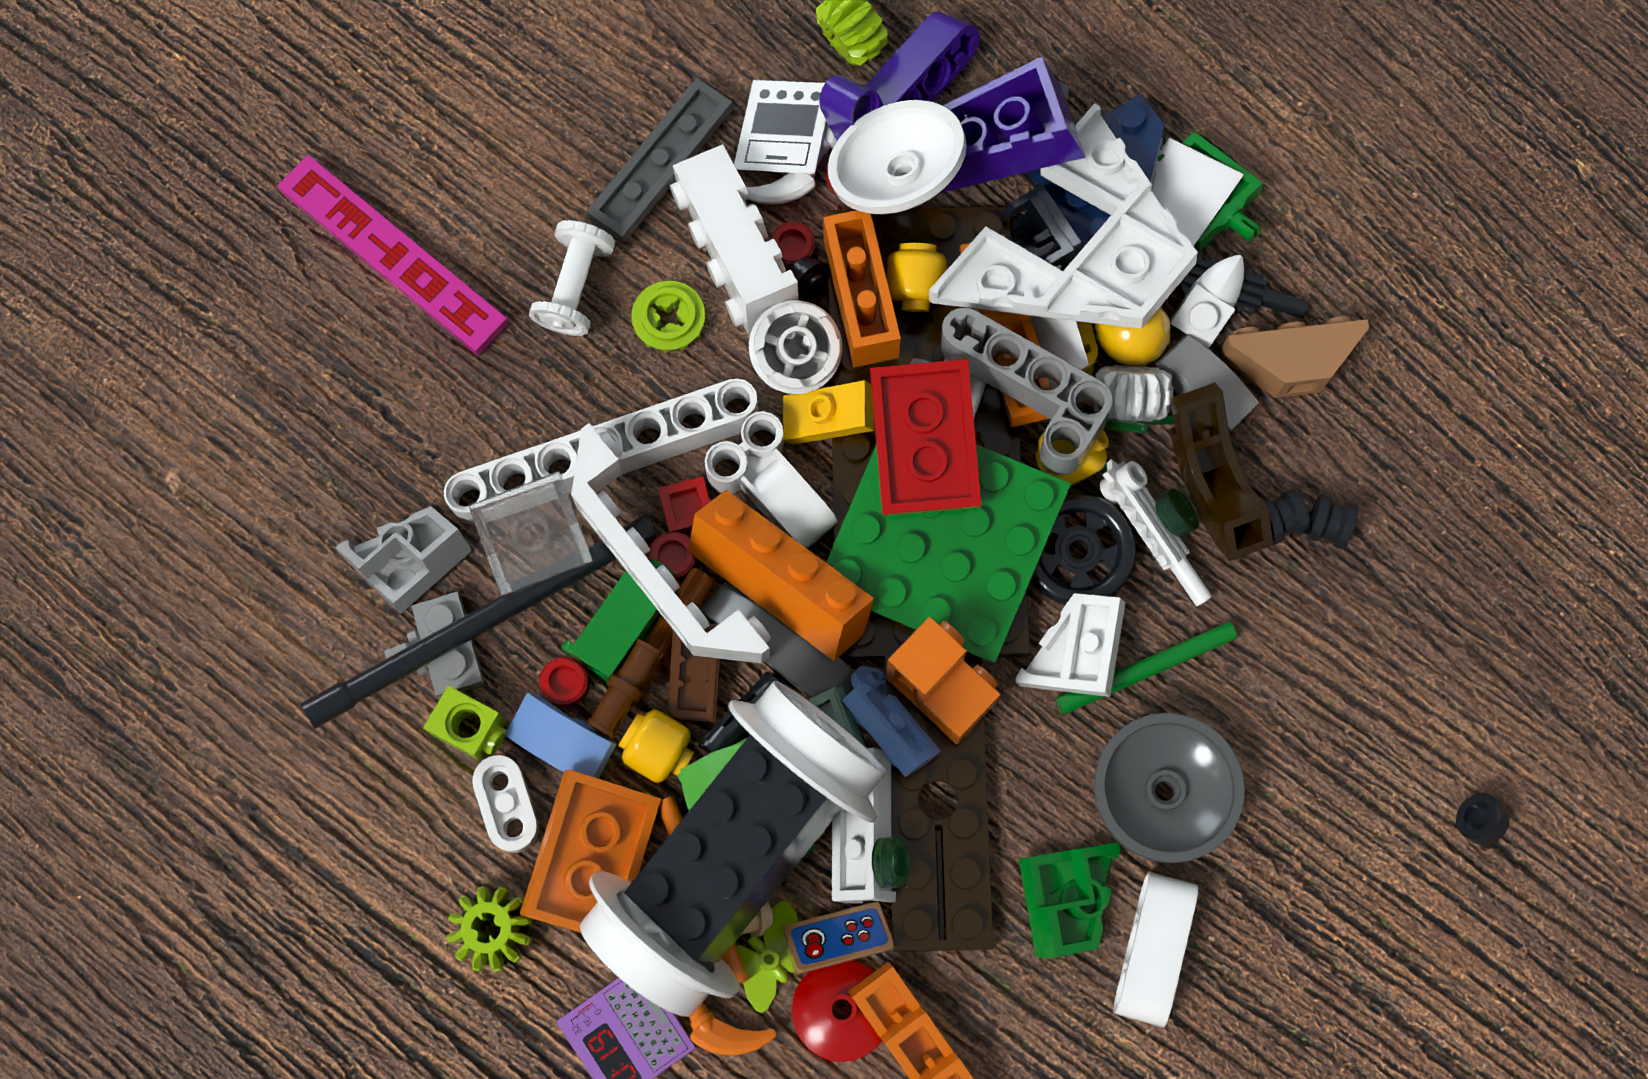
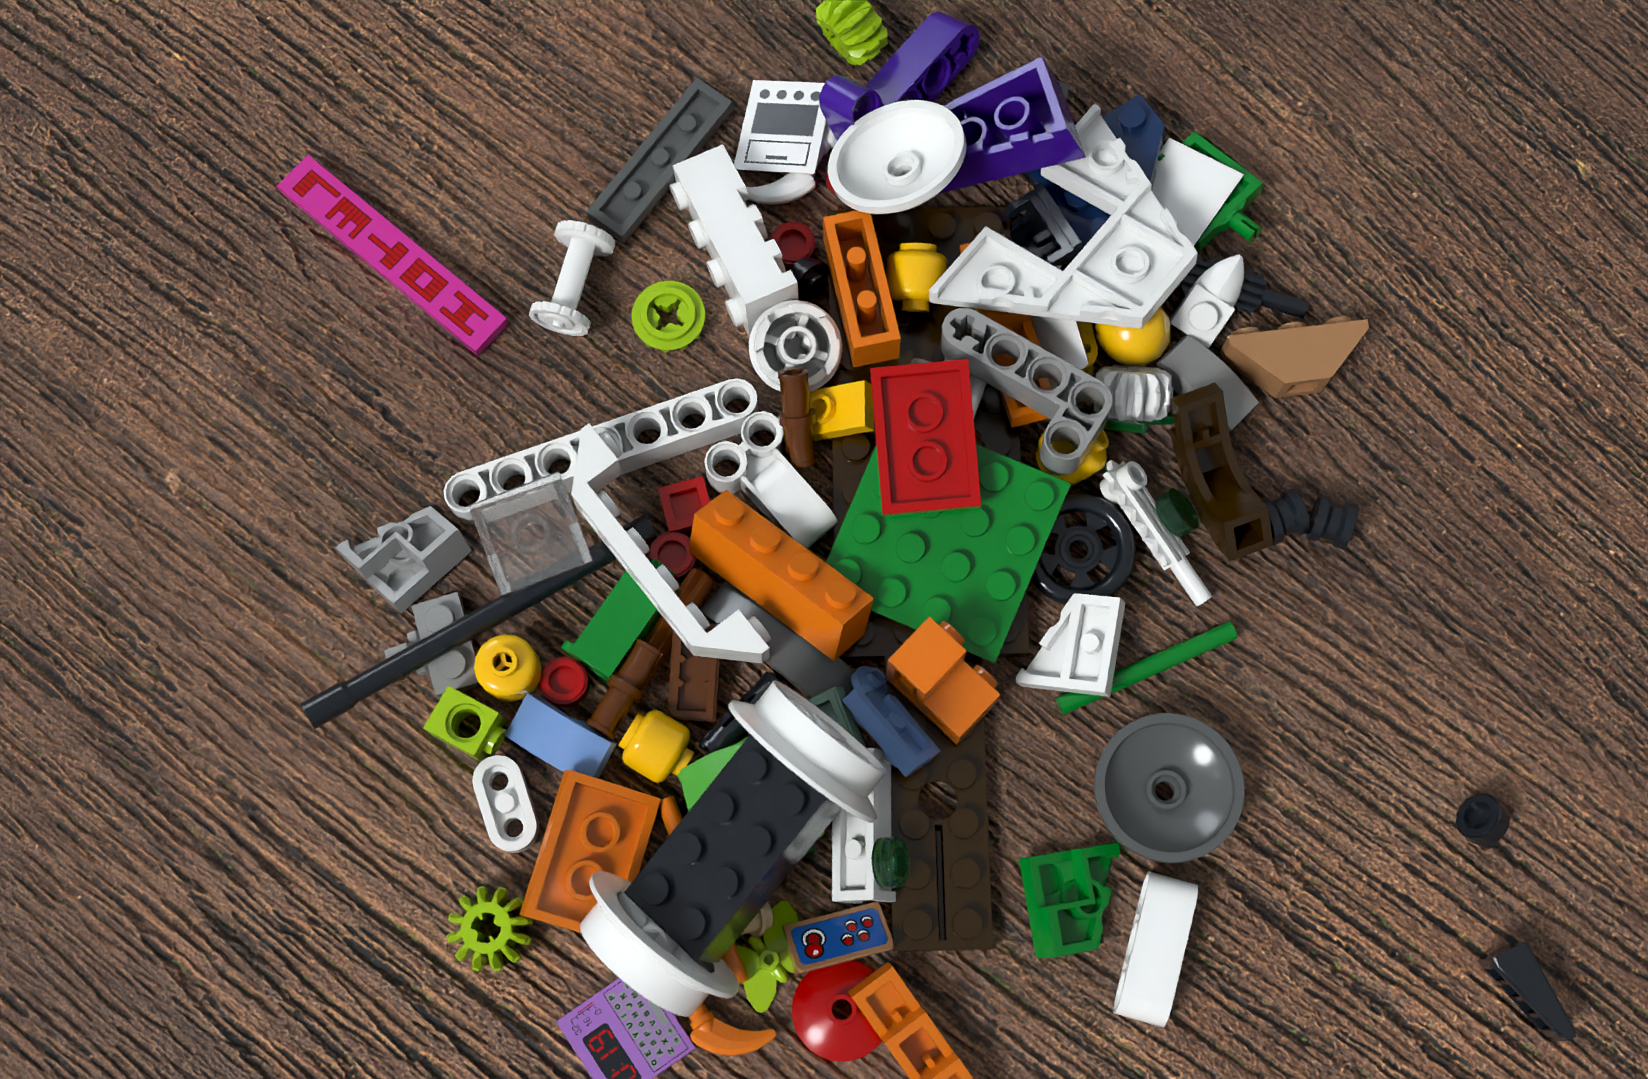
(521, 675): none -> yellow head
(797, 416): none -> reddish brown pin
(1525, 983): none -> black slope

